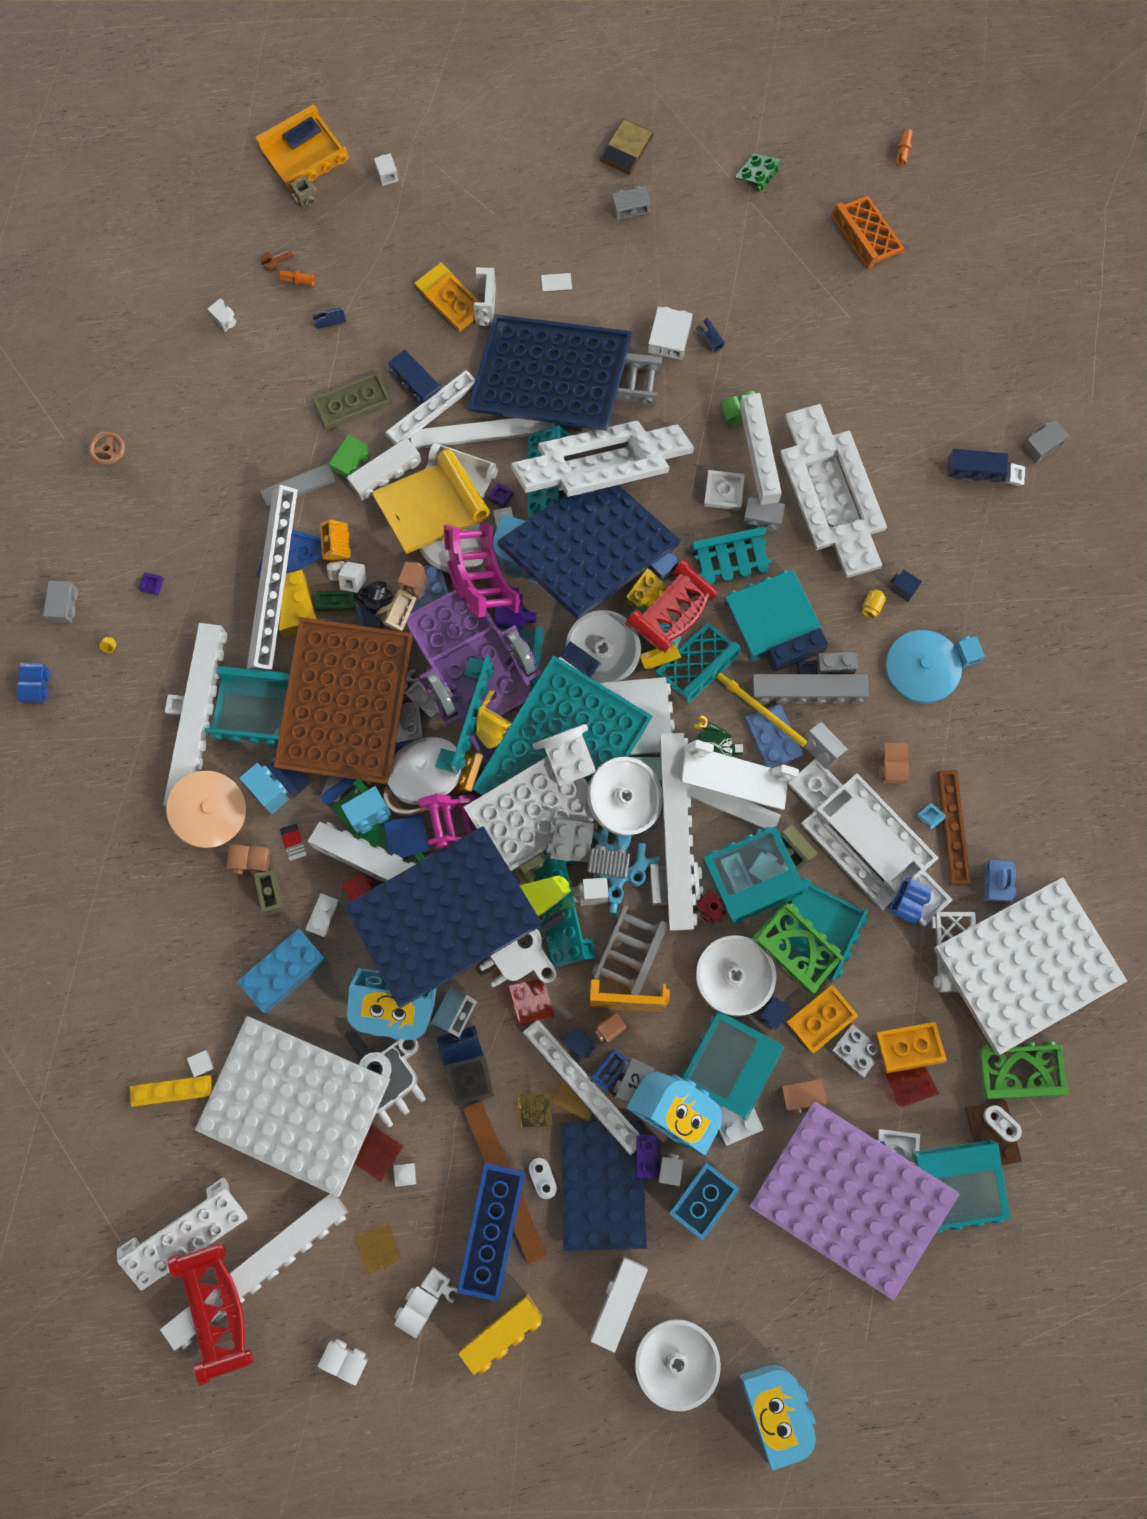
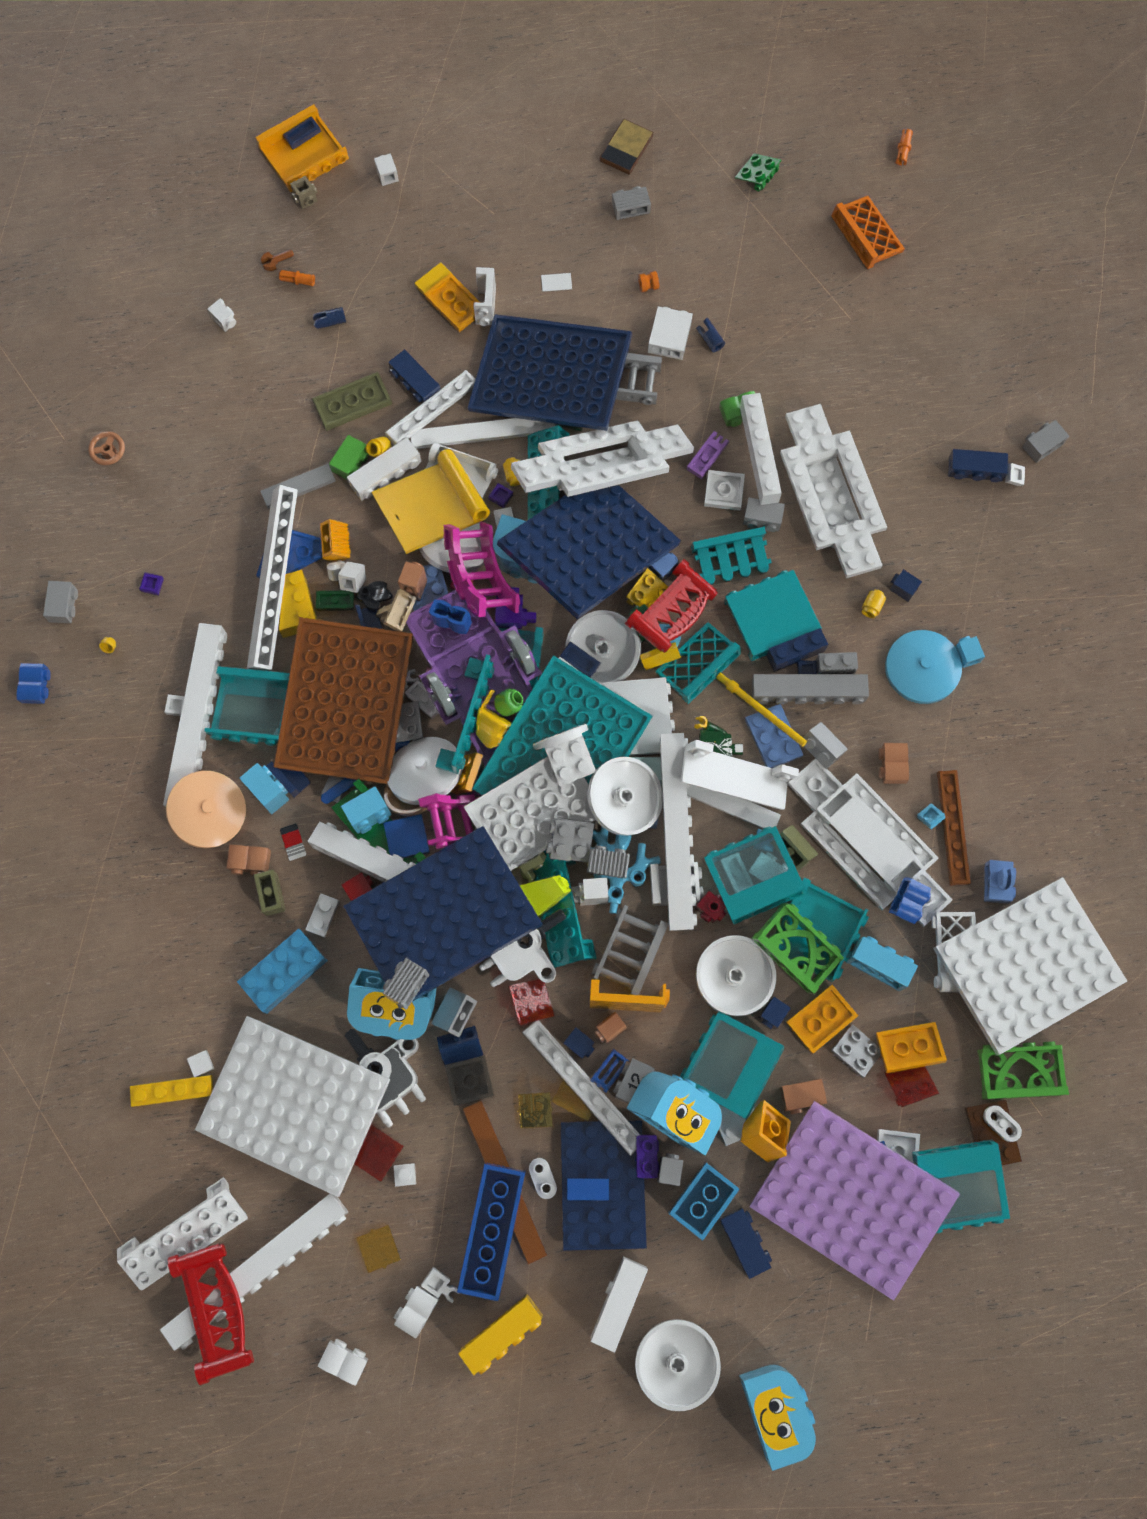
(378, 446): none -> yellow brick
(405, 983): none -> light grey brick
(449, 616): none -> blue brick
(508, 702): none -> bright green head
(510, 476): none -> yellow brick
(588, 1189): none -> blue tile
(648, 281): none -> orange wheel
(707, 455): none -> medium lavender hinge
(746, 1243): none -> dark blue brick
(766, 1132): none -> light orange slope
(882, 963): none -> medium azure brick

